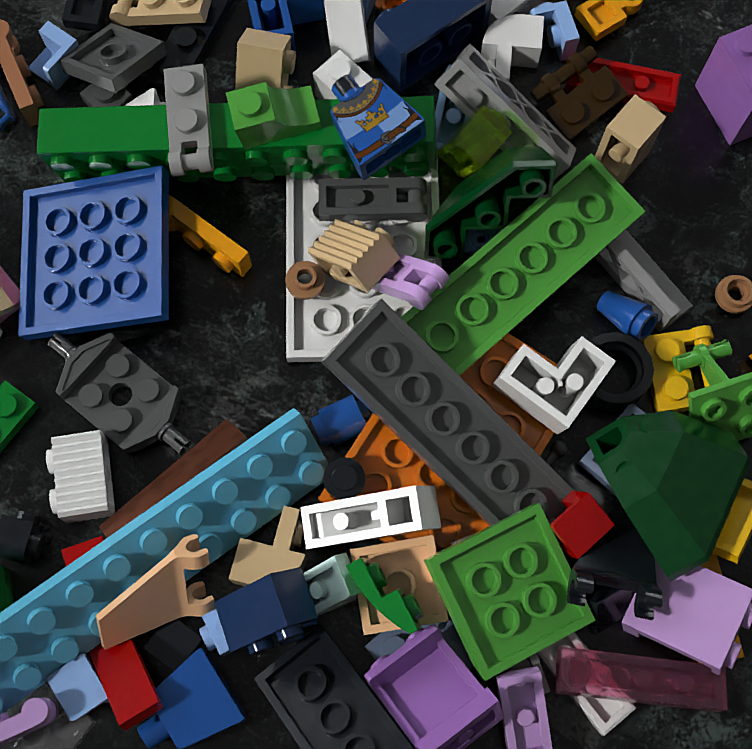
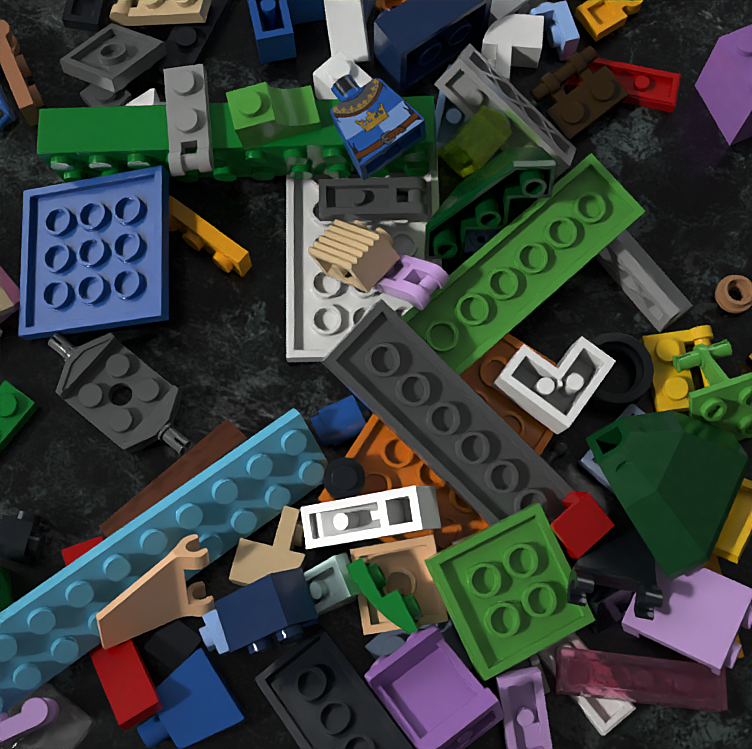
(47, 64): light blue panel -> none
(78, 687): light blue panel -> none
(81, 476): white brick -> none
(264, 58): tan brick -> none
(308, 290): medium nougat plate -> none
(628, 314): blue cone -> none
(629, 137): tan brick -> none

